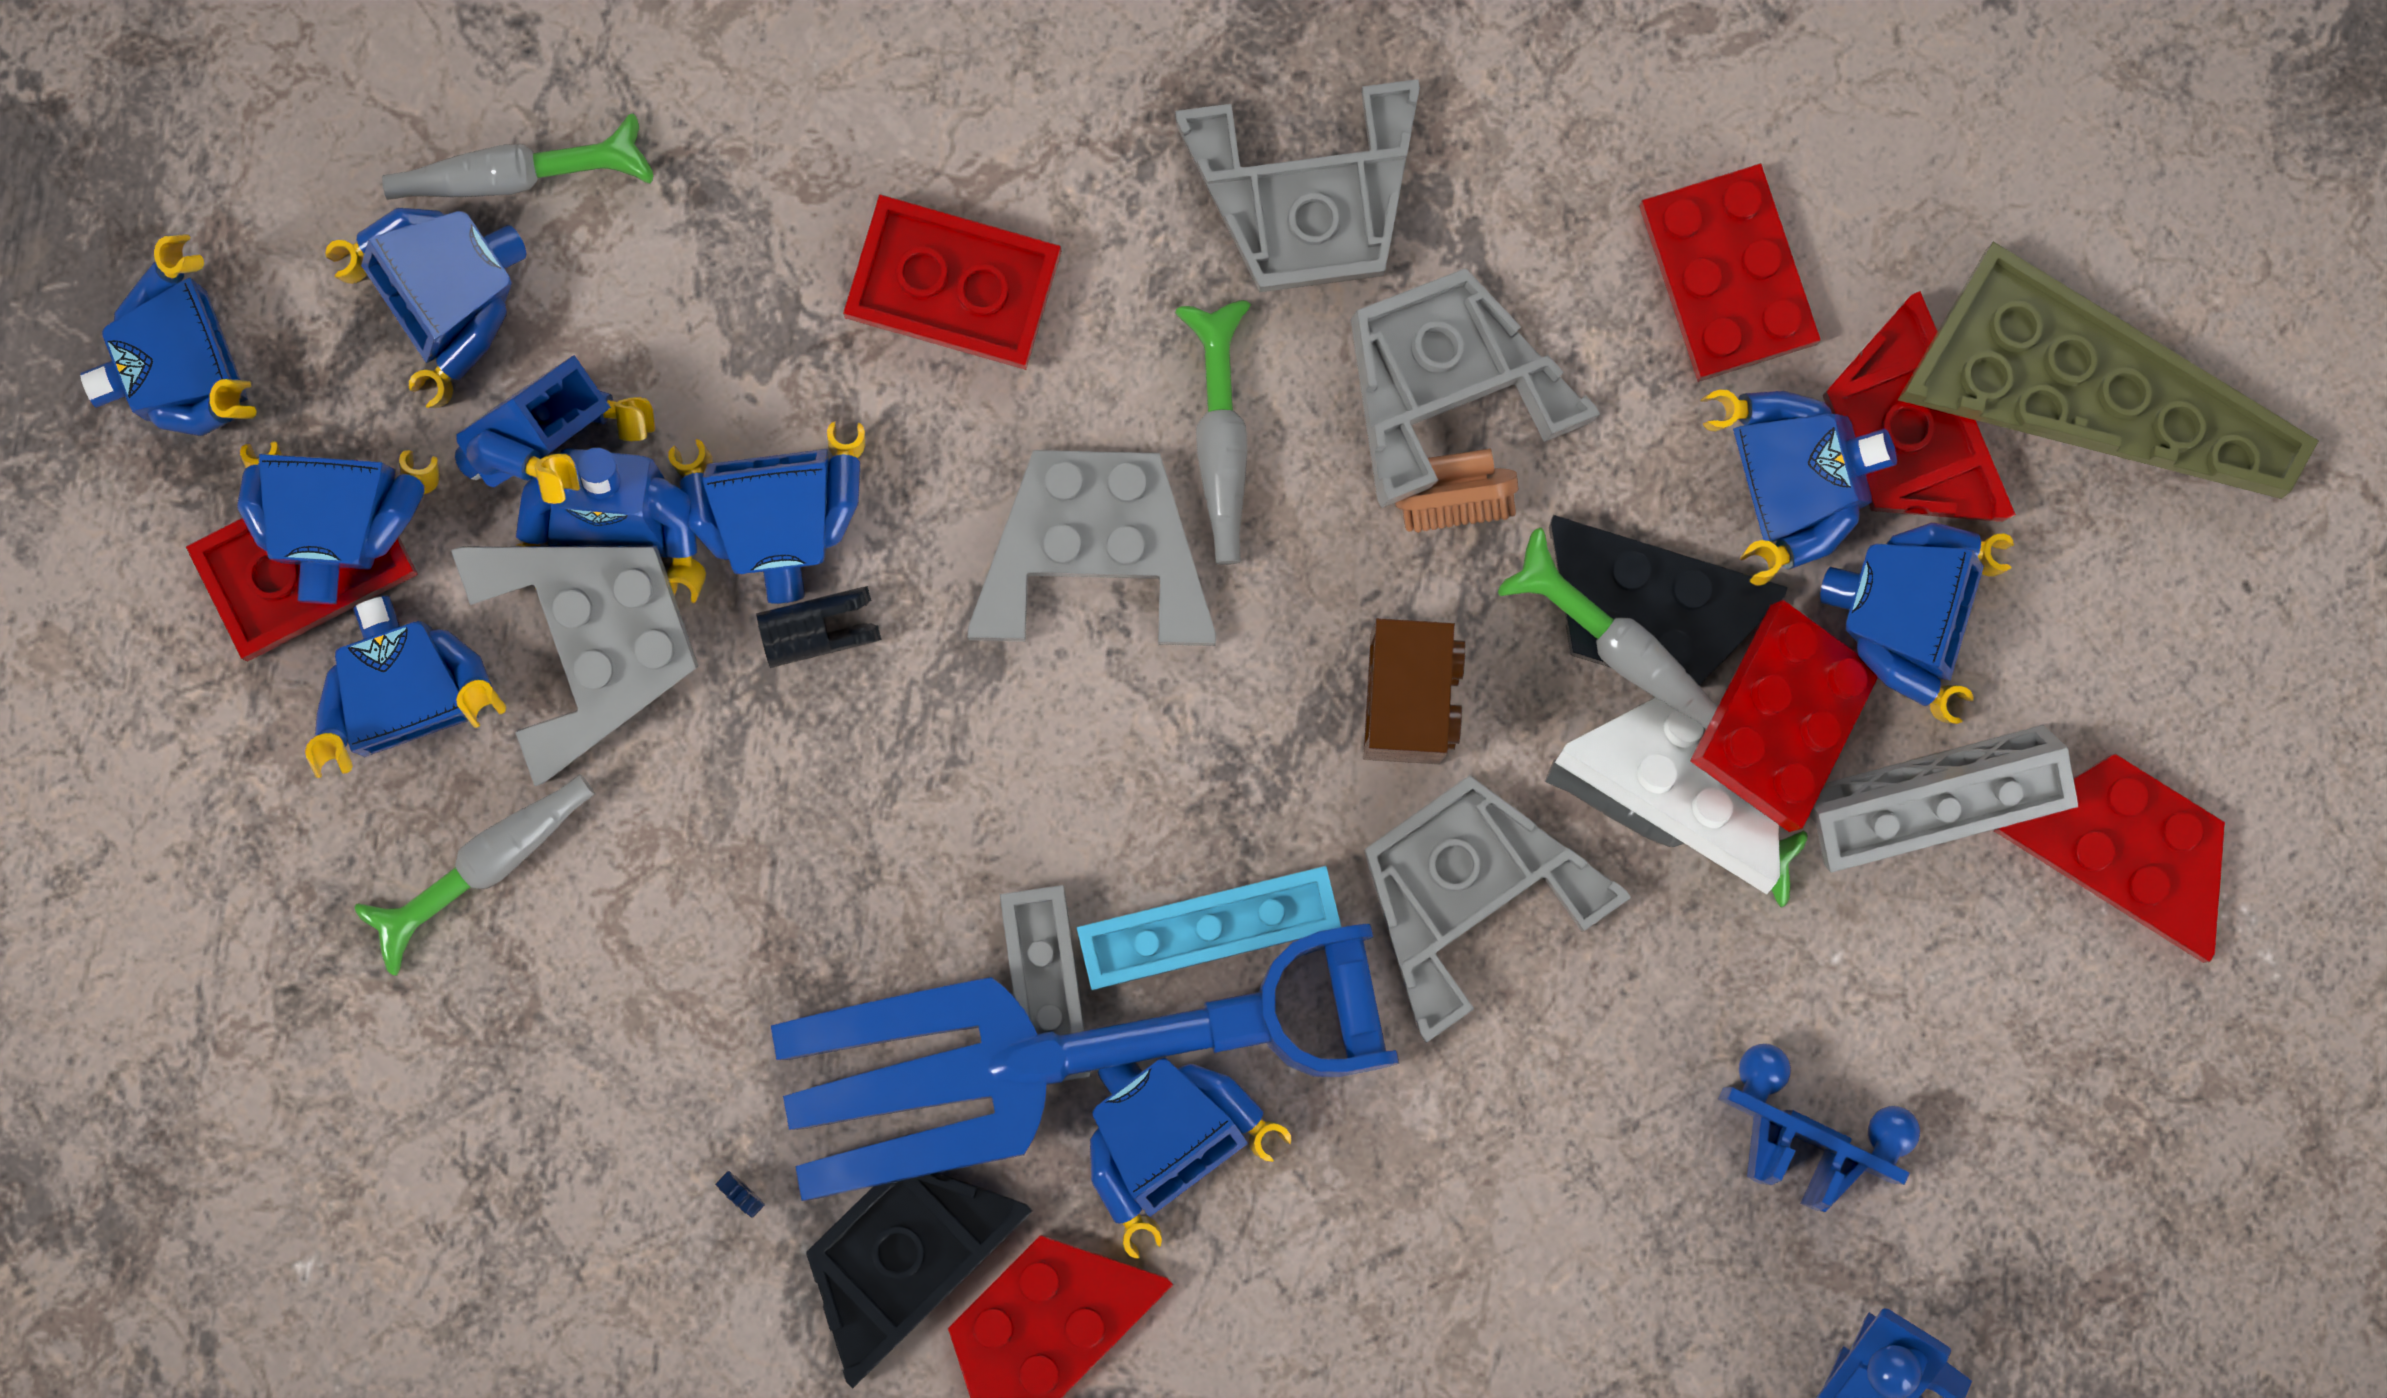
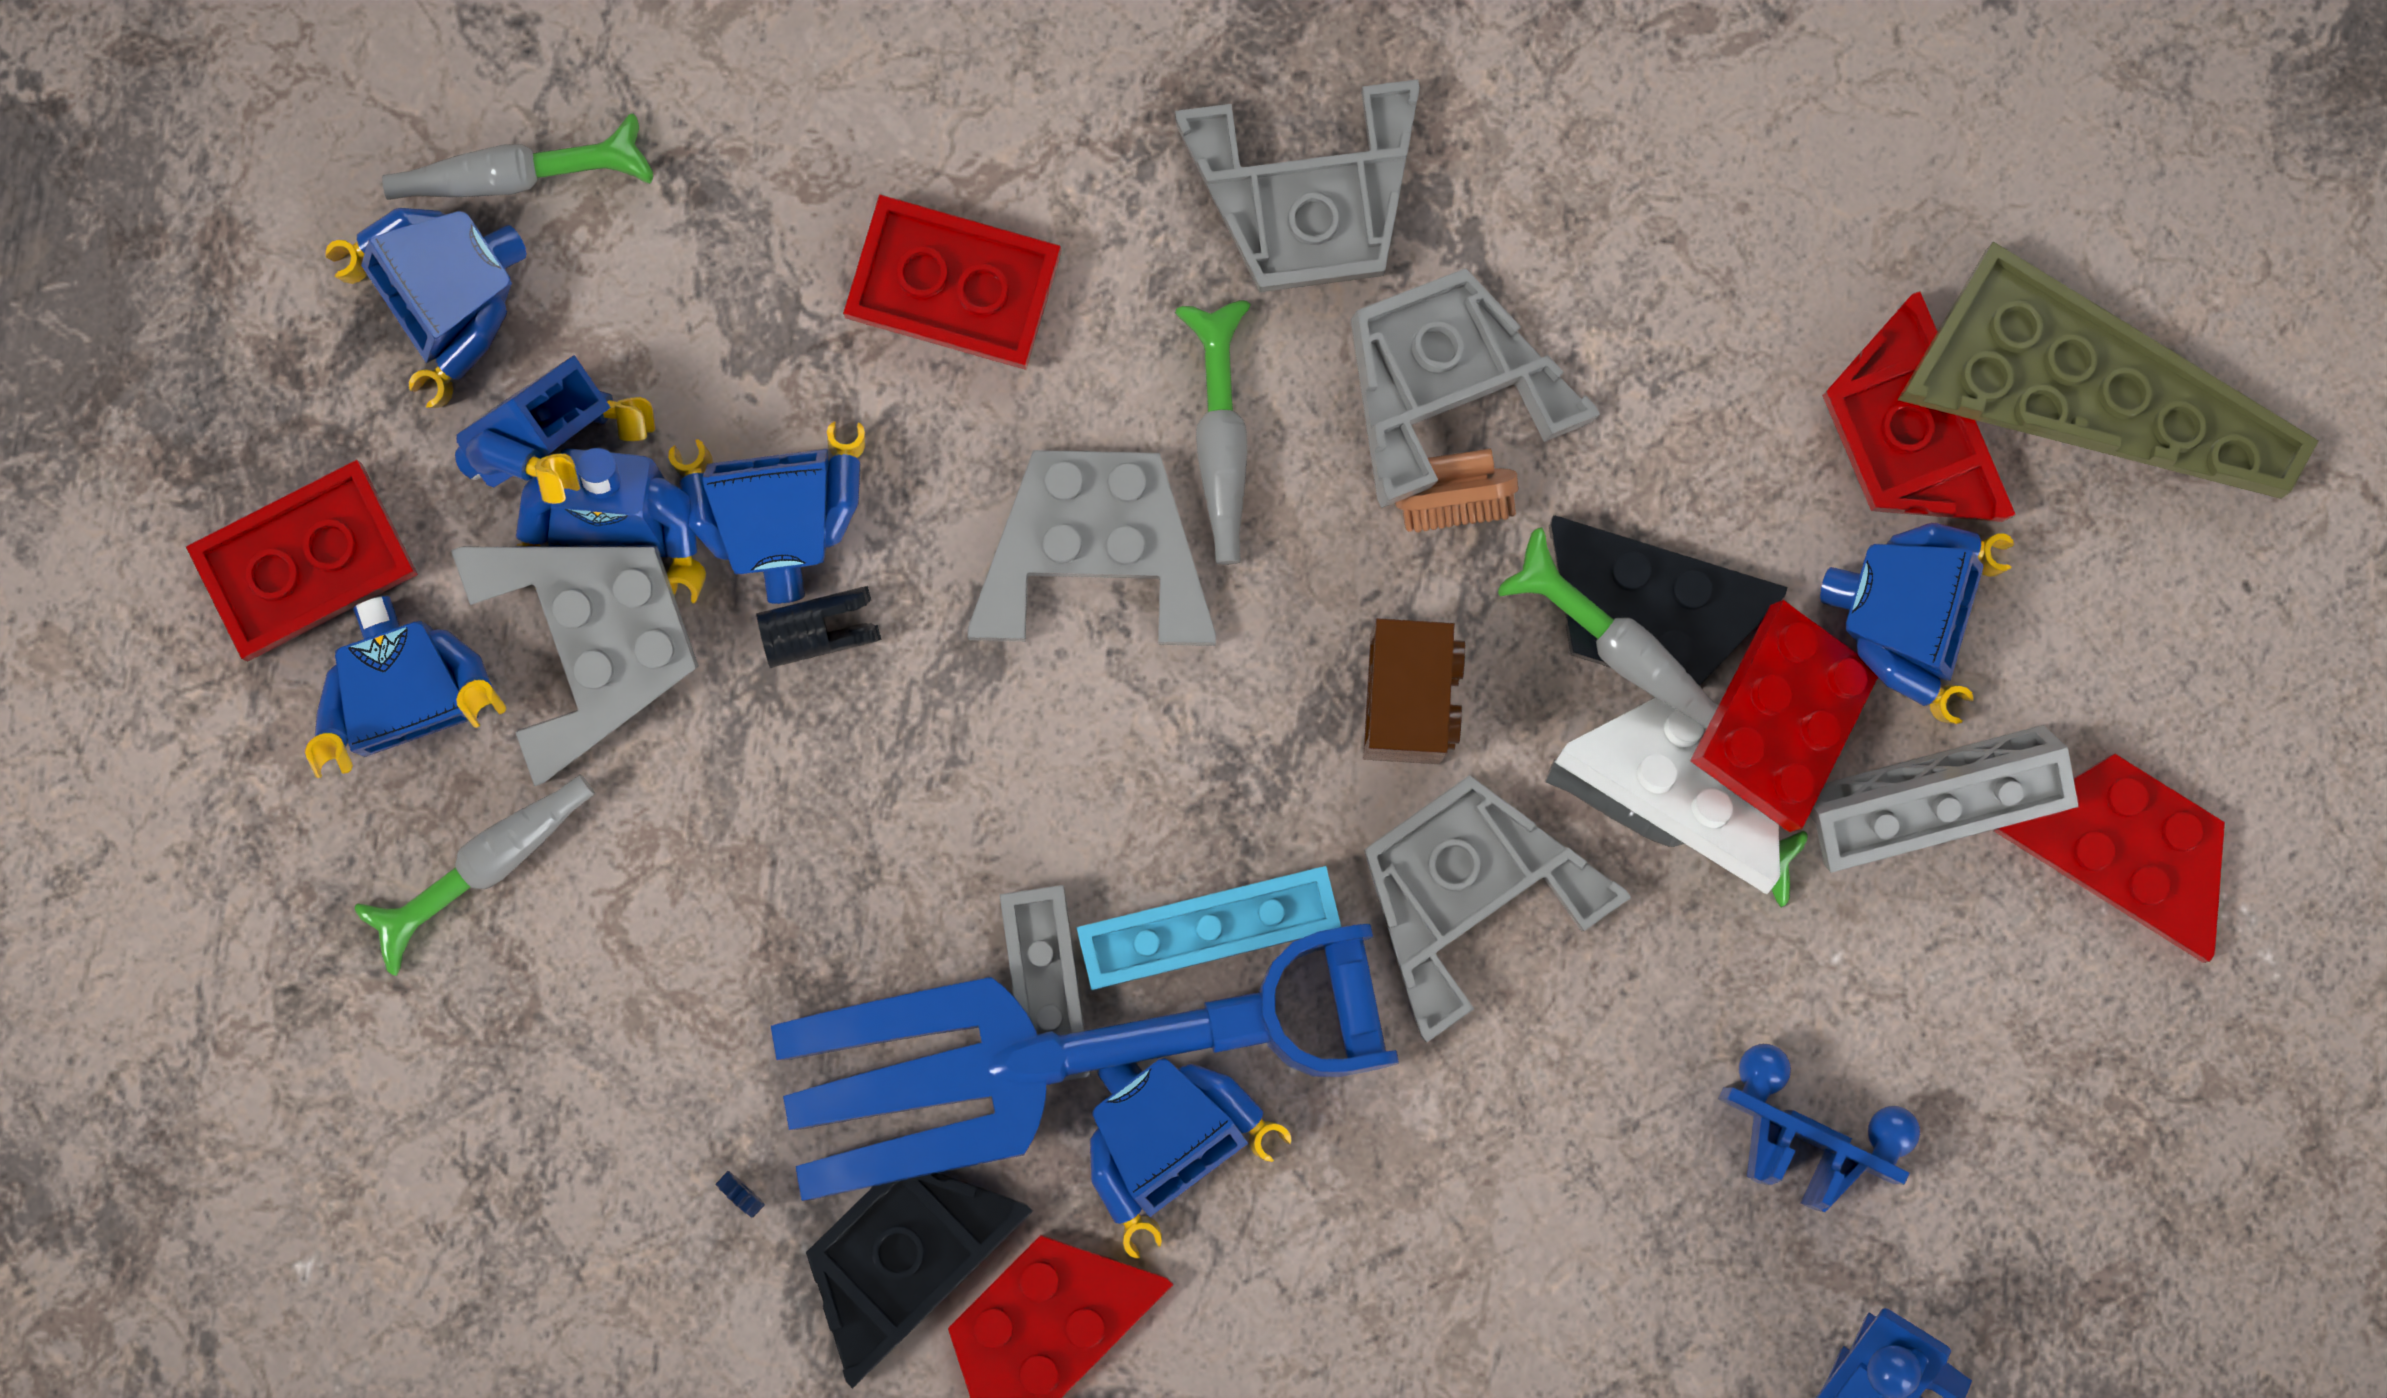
(170, 351): blue torso -> none
(328, 512): blue torso -> none
(1729, 272): red plate -> none
(1801, 473): blue torso -> none

